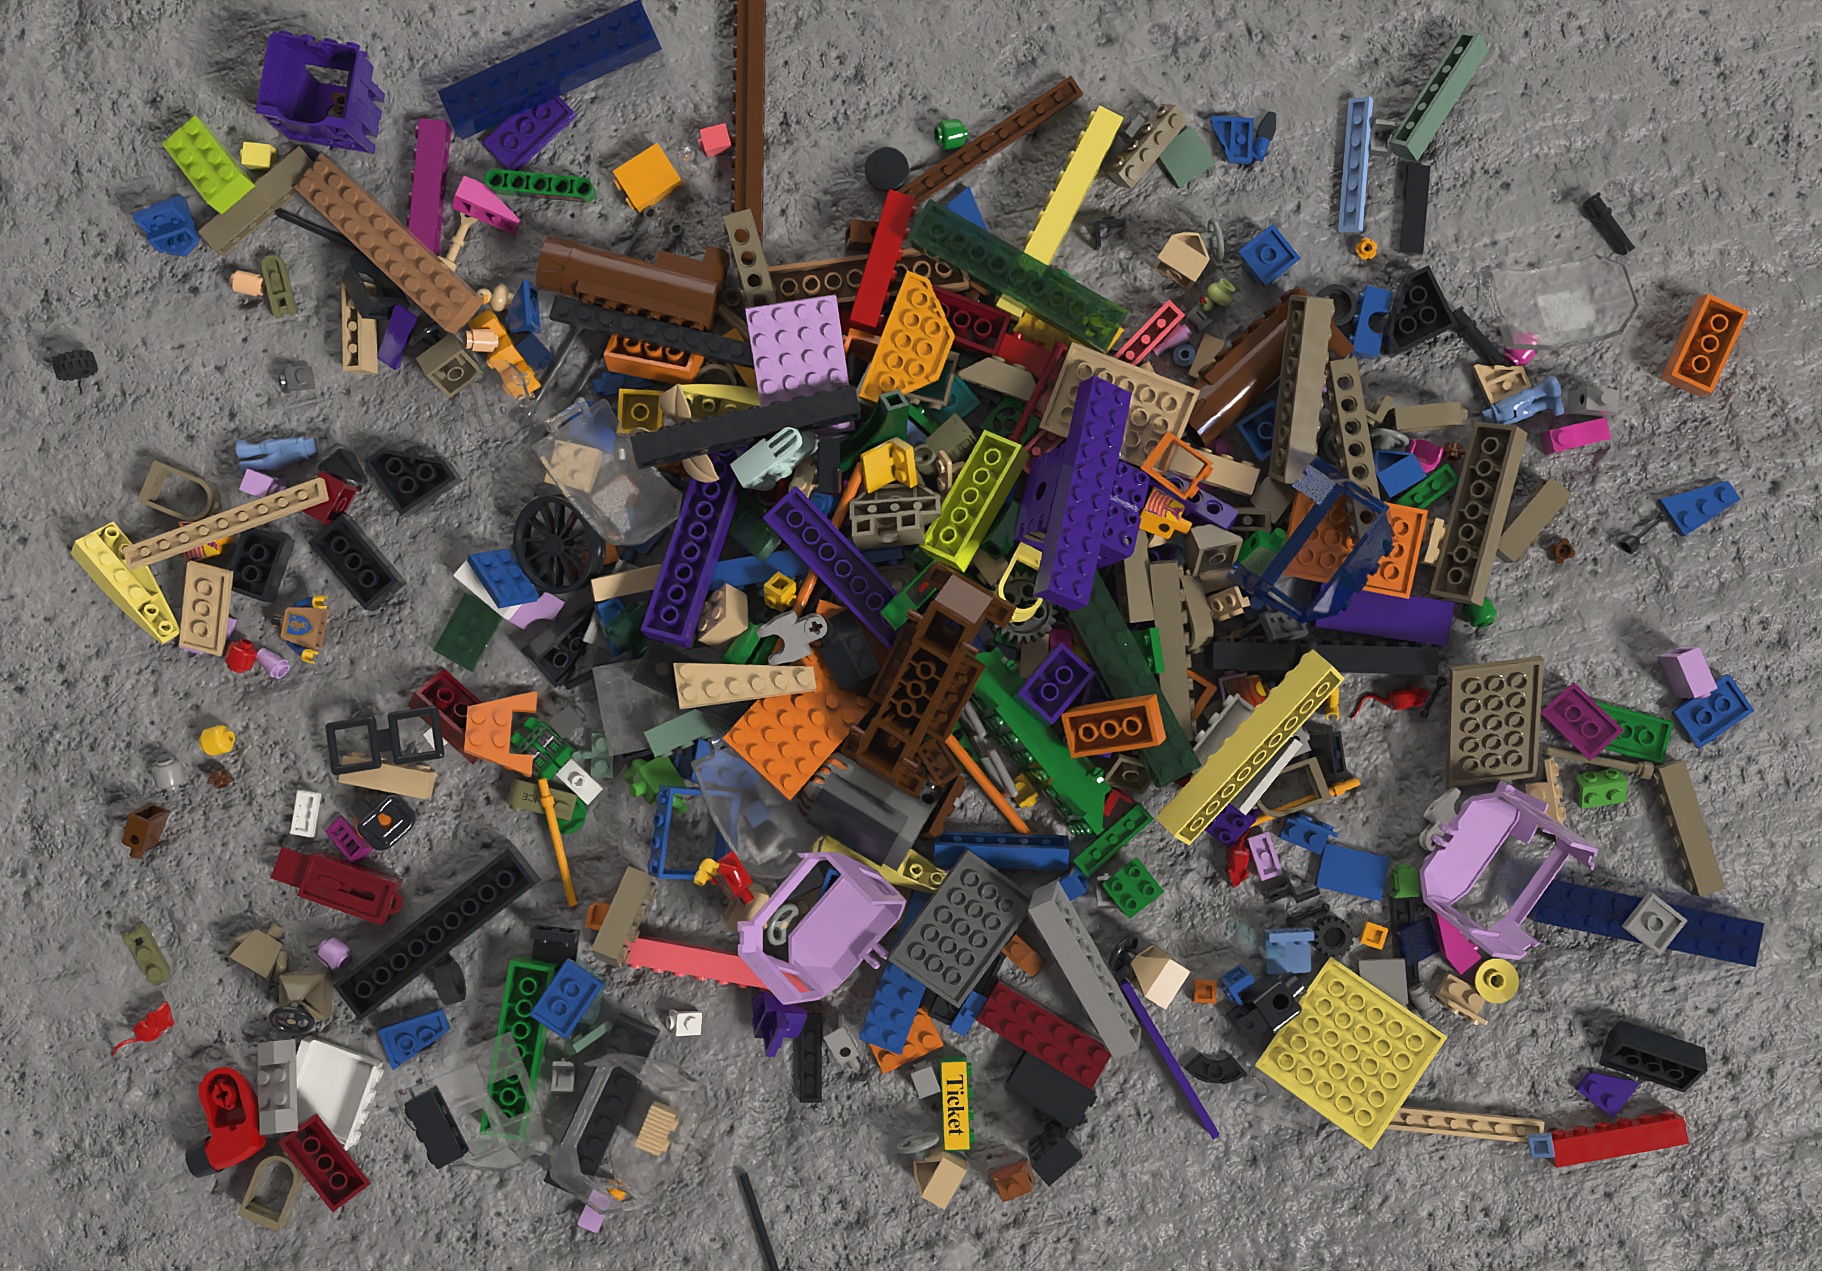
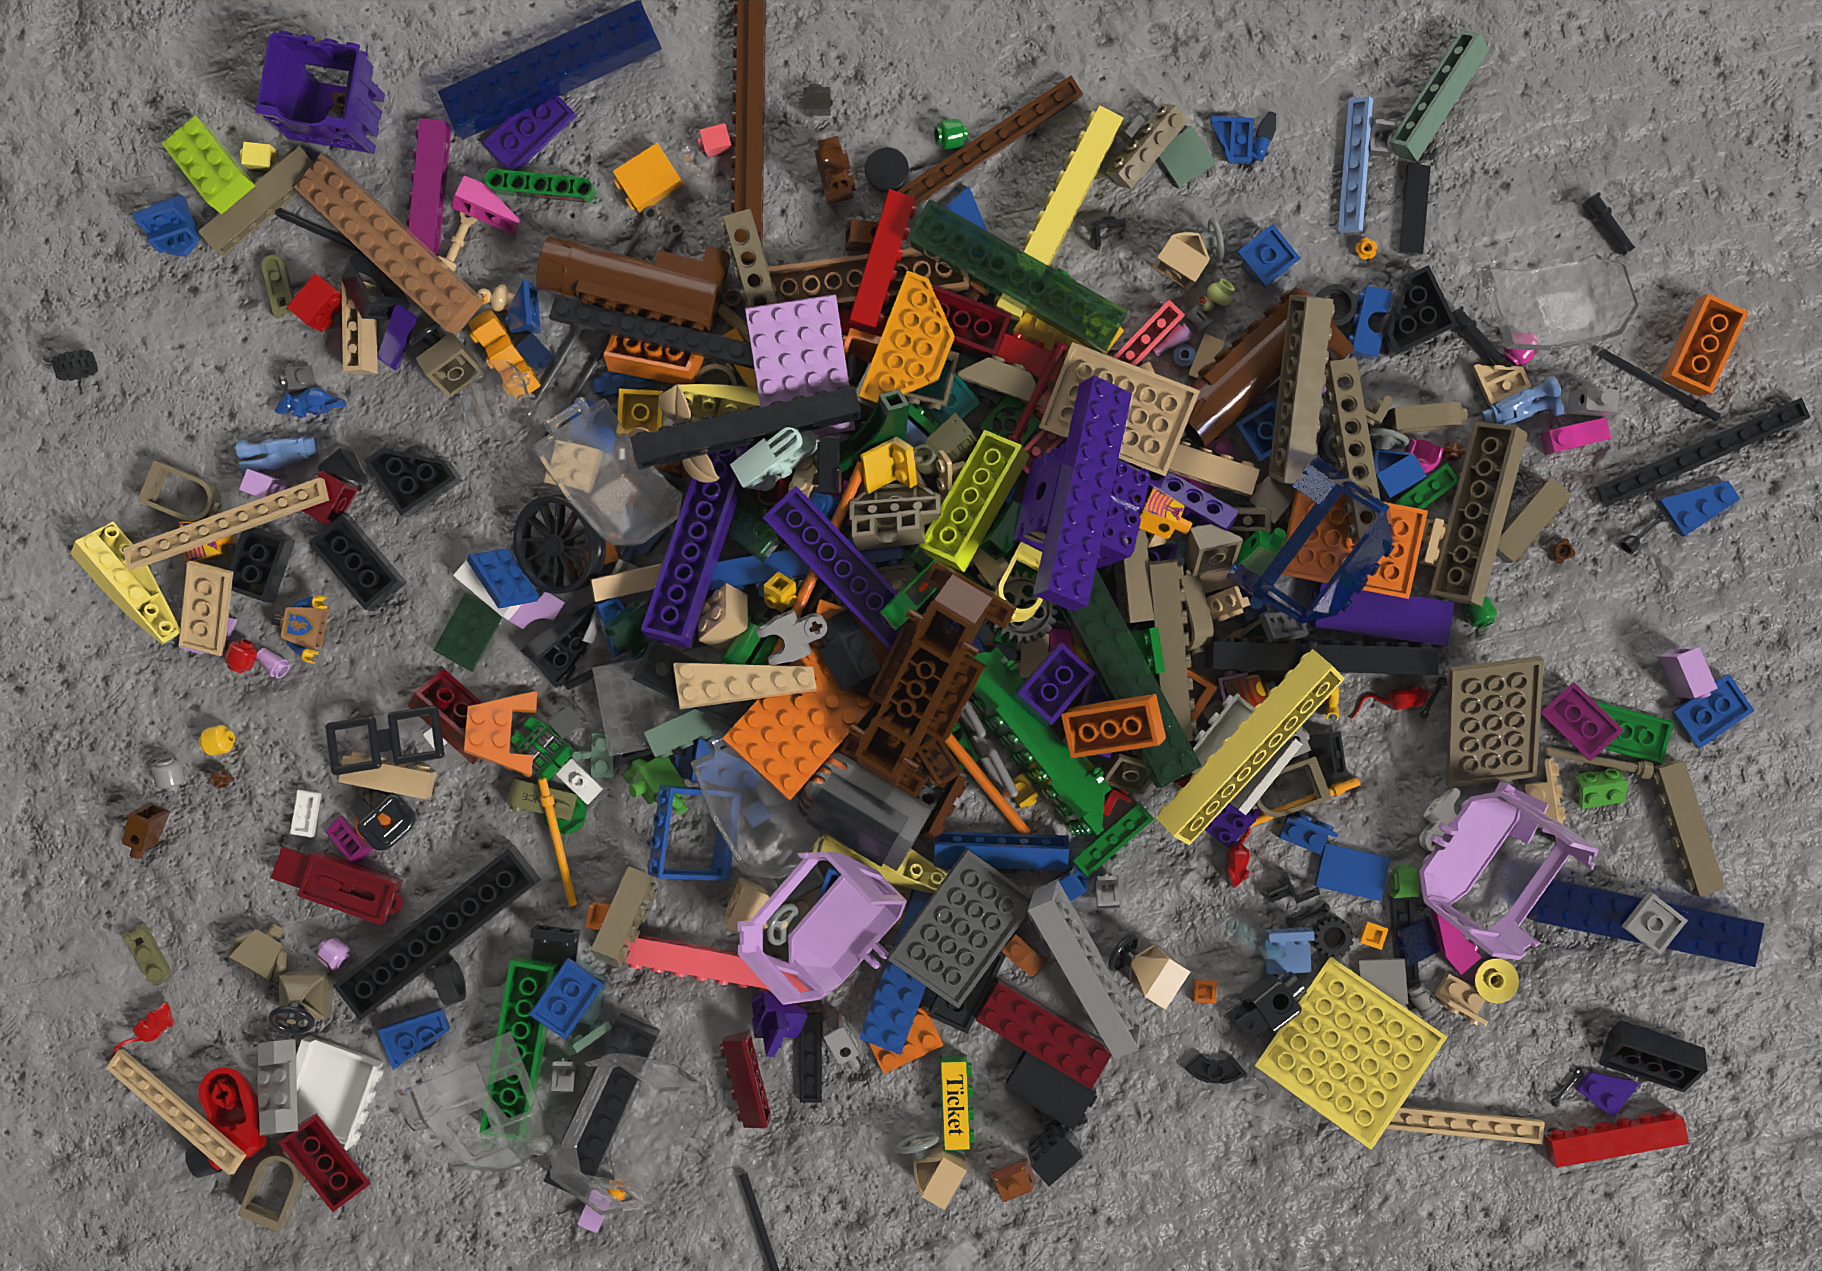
(176, 1112): none -> tan plate
(247, 283): light nougat brick -> none
(312, 400): none -> blue animal
(317, 303): none -> red brick
(436, 1127): black brick -> none
(480, 340): light nougat brick -> none
(656, 1128): tan brick -> none
(684, 1022): white bracket -> none
(729, 875): red torso -> none
(746, 1080): none -> dark red slope
(816, 100): none -> clear smoke brick
(833, 168): none -> reddish brown brick
(925, 1079): light grey brick -> none
(968, 1013): blue piece -> none
(1132, 887): green bracket -> none
(1169, 1058): dark purple tile -> none
(1192, 489): orange window -> none
(1236, 981): blue bracket -> none
(1264, 855): lavender plate -> none
(1541, 1145): medium blue tile -> none
(1578, 1073): none -> black hinge
(1697, 406): none -> black bar
(1702, 452): none -> black plate

